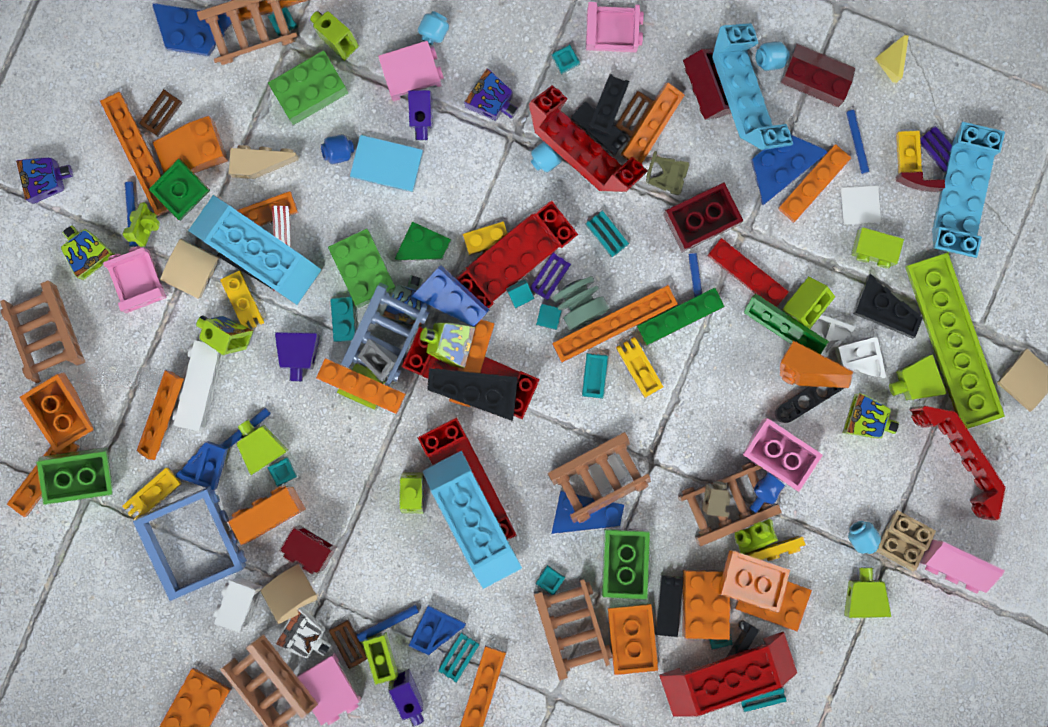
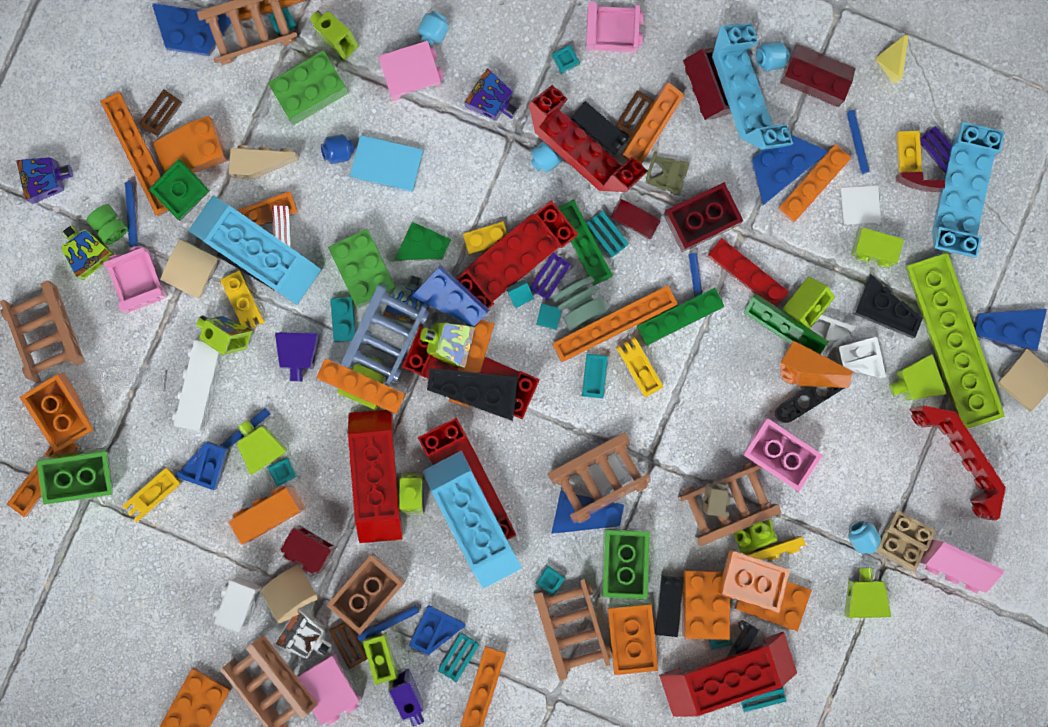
(105, 222): none -> bright green wheel
(142, 225): lime hips -> none
(158, 558): medium blue window -> none
(160, 415): orange plate -> none
(366, 593): none -> nougat brick
(374, 476): none -> red slope
(377, 359): light grey slope -> none
(420, 102): dark purple torso -> none
(585, 245): none -> green plate
(608, 105): black hinge -> none
(635, 219): none -> dark red slope
(767, 491): blue piece -> none
(868, 418): torso -> none
(1012, 328): none -> blue wing

